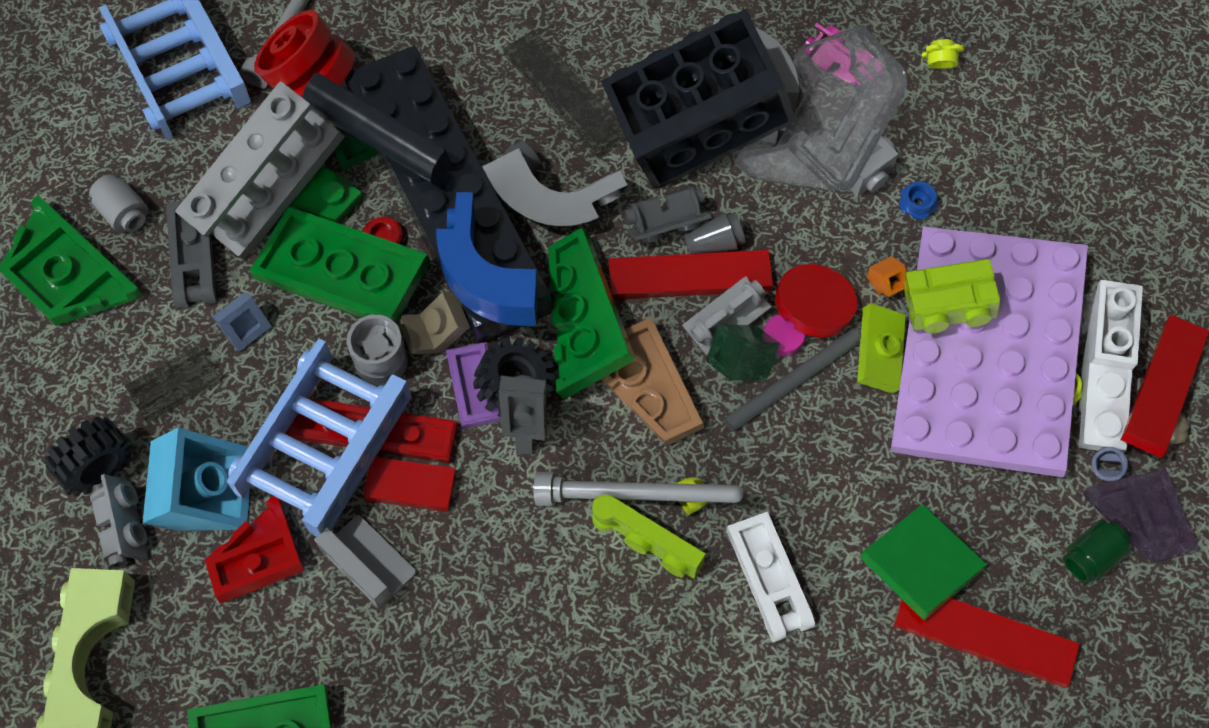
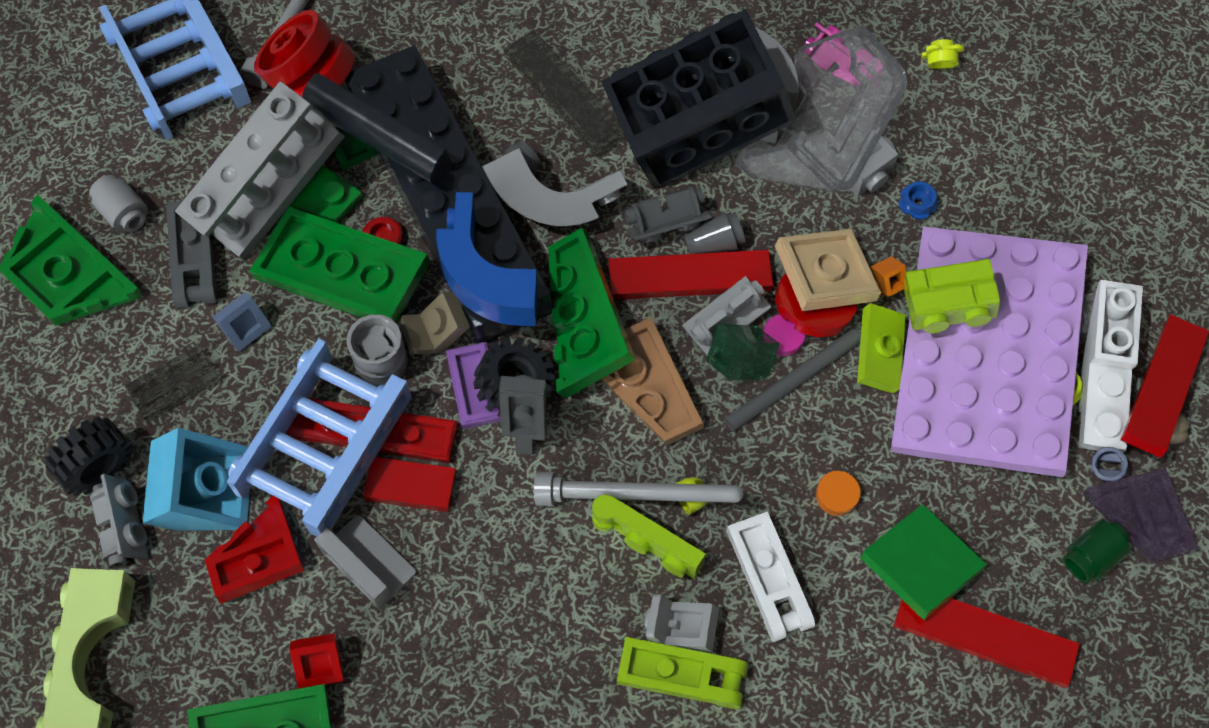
(316, 660): none -> red tile
(681, 623): none -> light grey bracket
(681, 672): none -> lime plate
(827, 269): none -> tan plate
(837, 493): none -> orange tile

